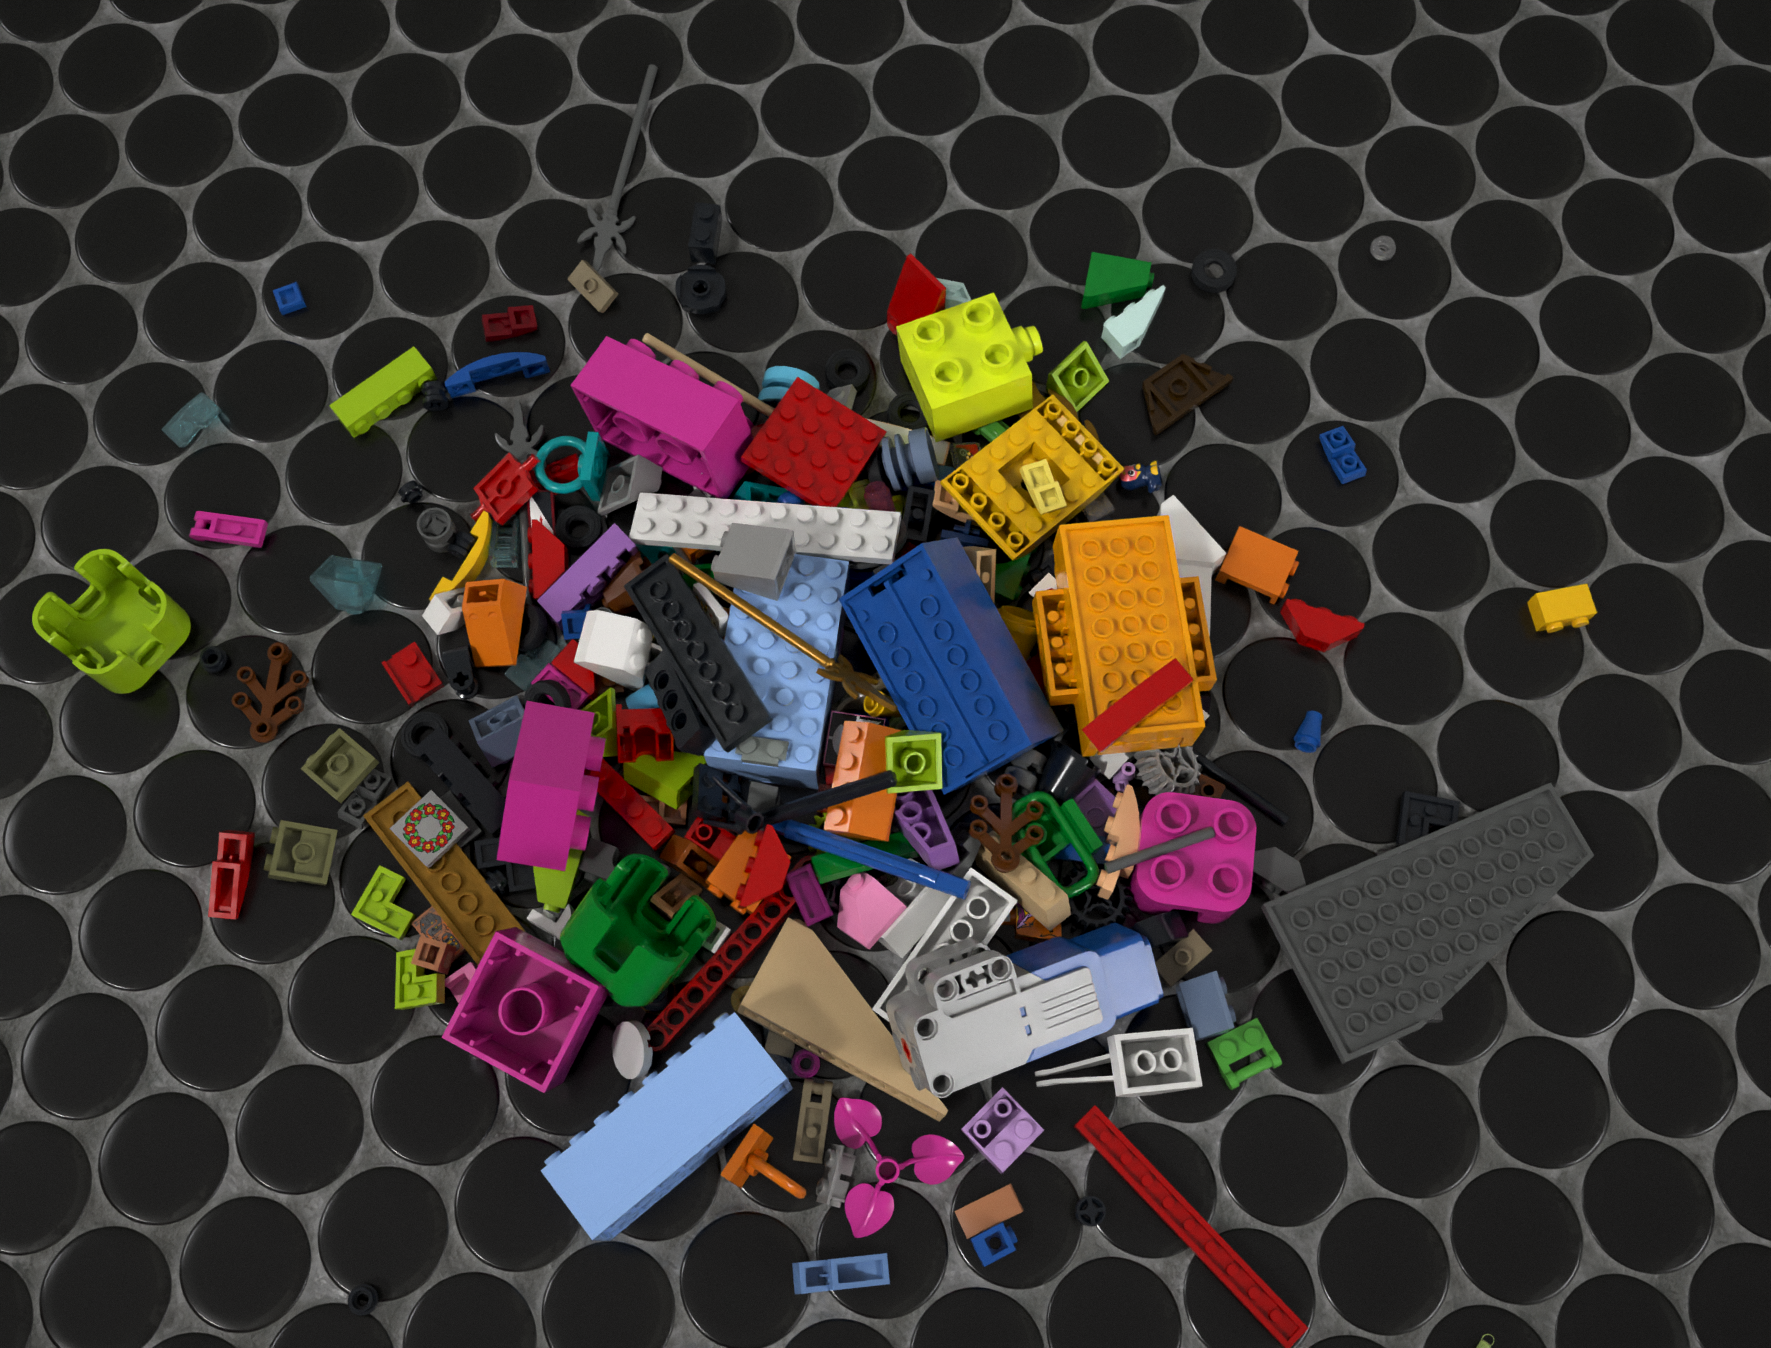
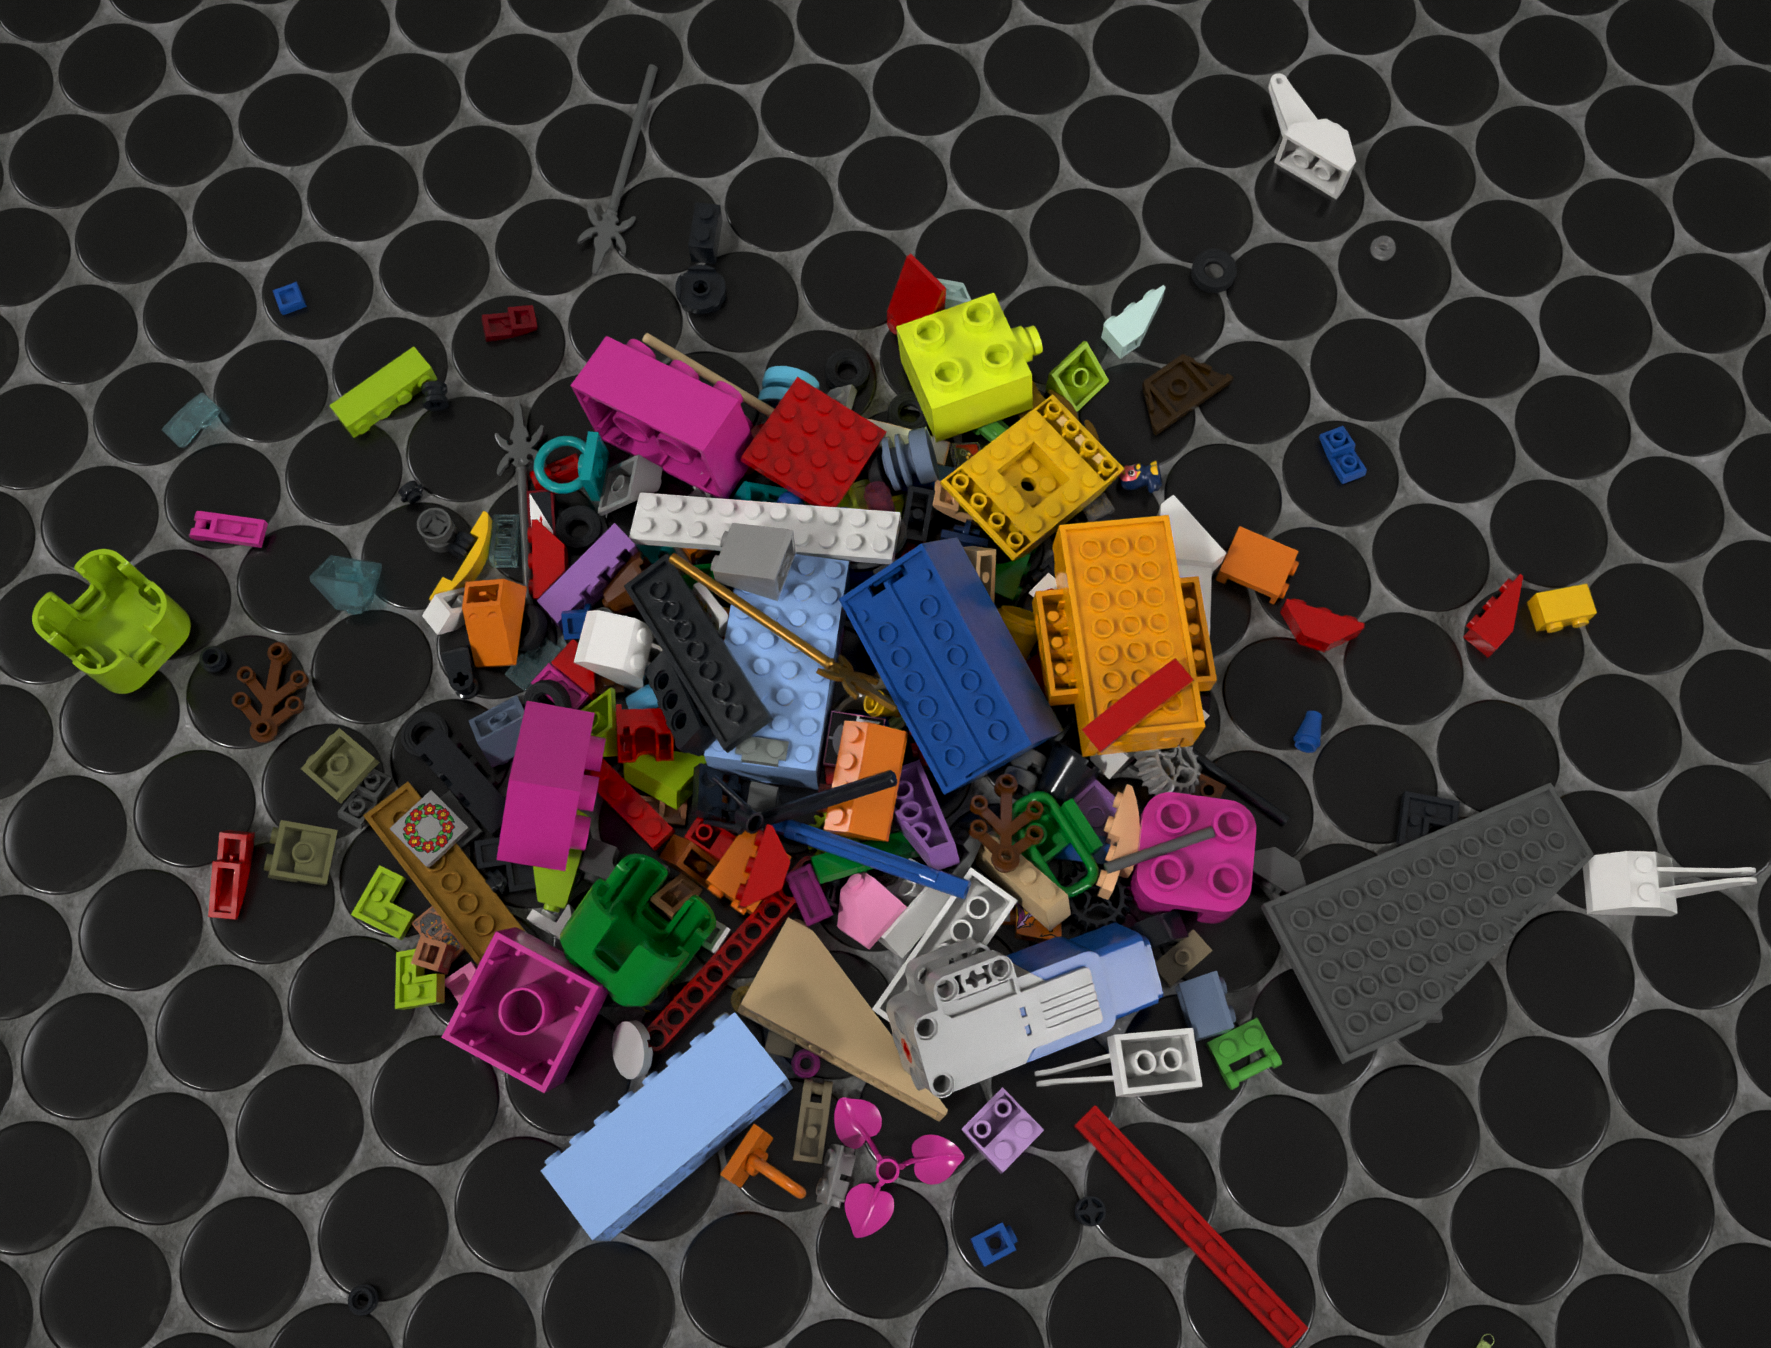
(413, 674): red plate -> none
(493, 366): blue slope -> none
(506, 488): red plate -> none
(592, 286): dark tan plate -> none
(840, 1273): medium blue slope -> none
(915, 760): lime slope -> none
(989, 1211): nougat slope -> none
(1042, 487): light yellow slope -> none
(1115, 280): green slope -> none
(1126, 774): lavender arm -> none
(1310, 147): none -> white slope
(1498, 621): none -> red slope
(1644, 883): none -> white slope

